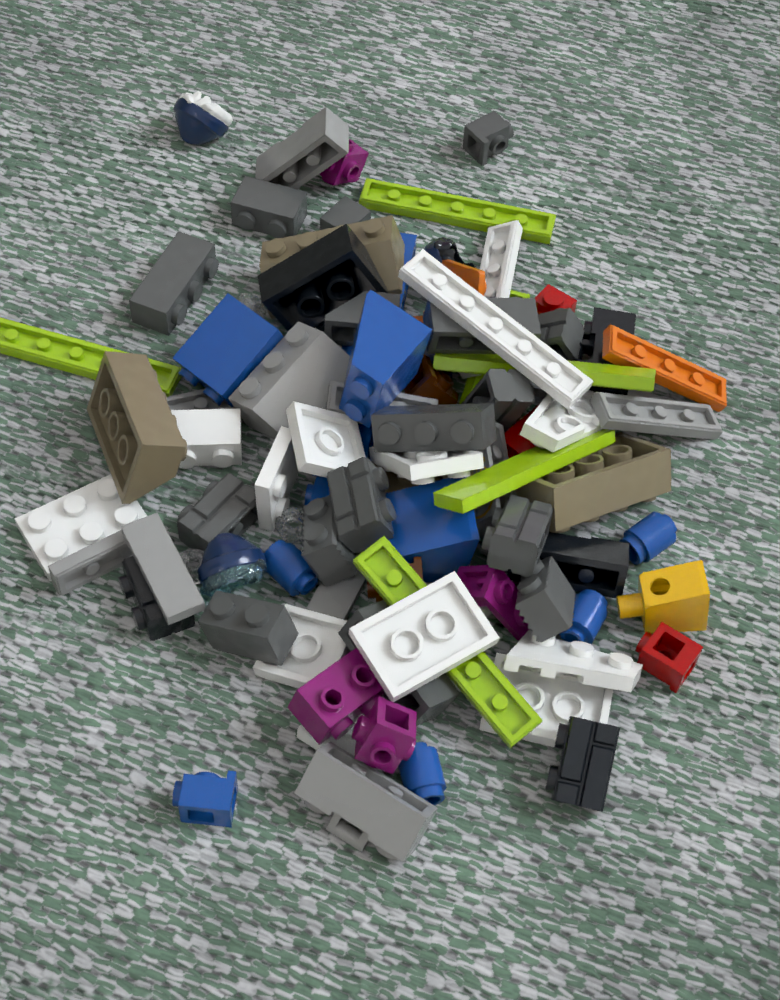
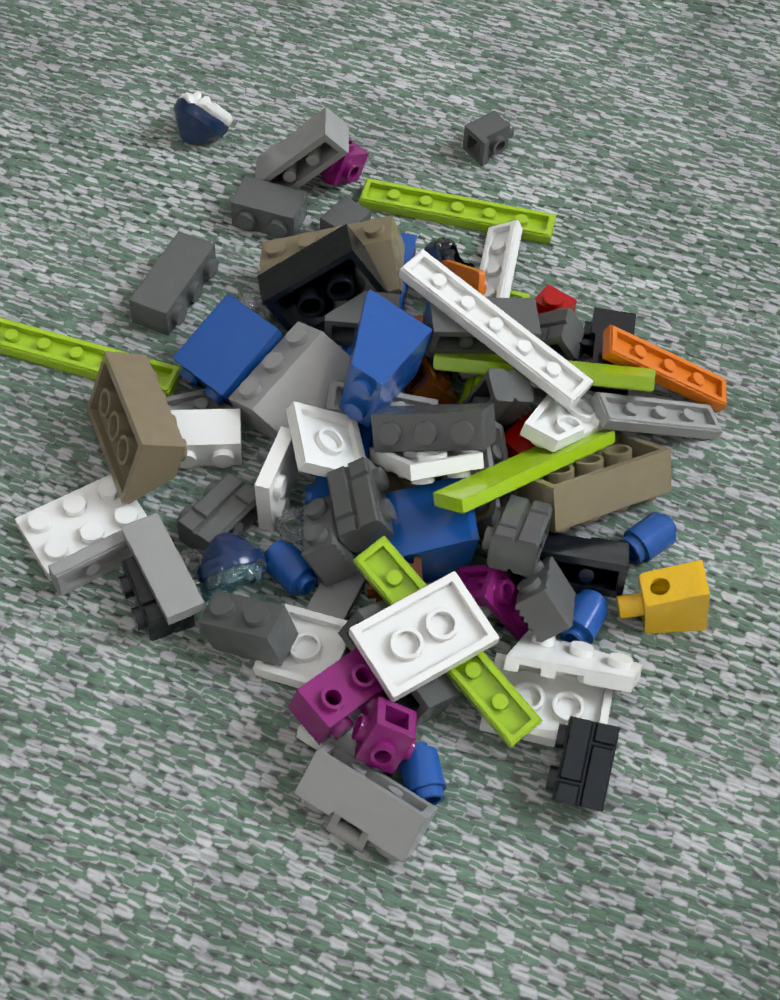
(206, 798): blue brick -> none
(668, 655): red brick -> none

